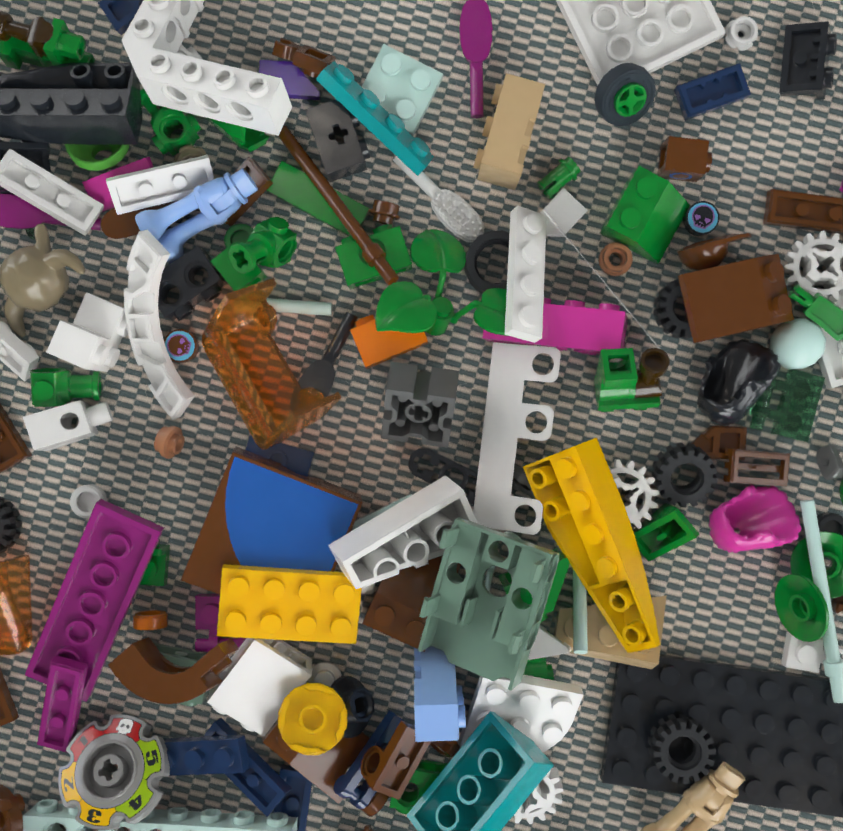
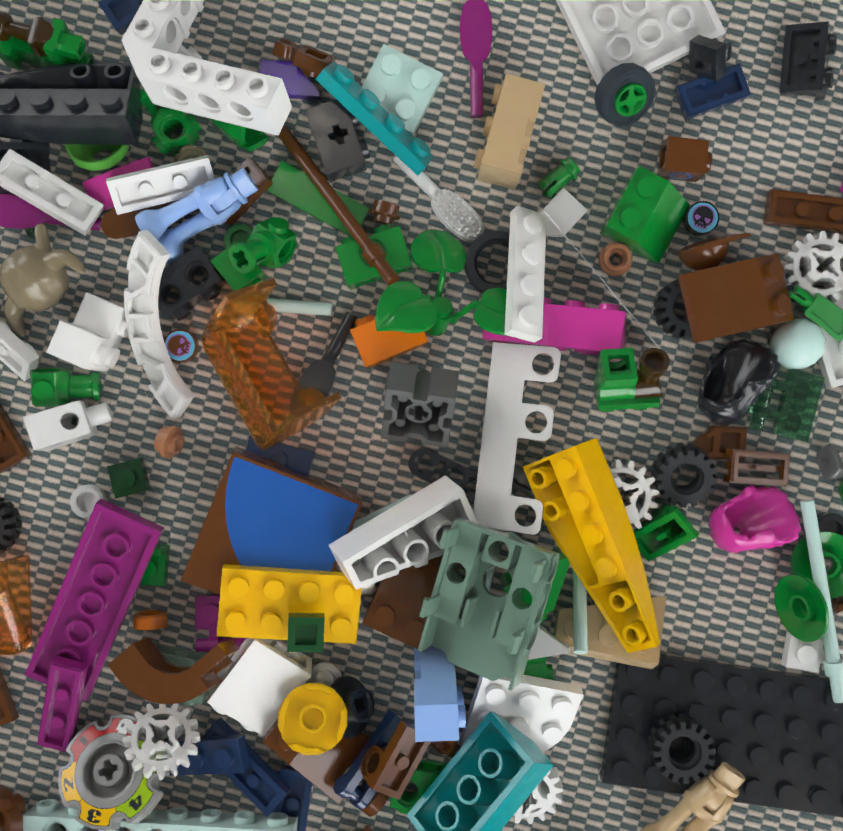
(128, 477): none -> dark green plate
(151, 751): none -> white gear
(305, 632): none -> dark green plate
(709, 57): none -> black tile
(747, 27): white plate -> none

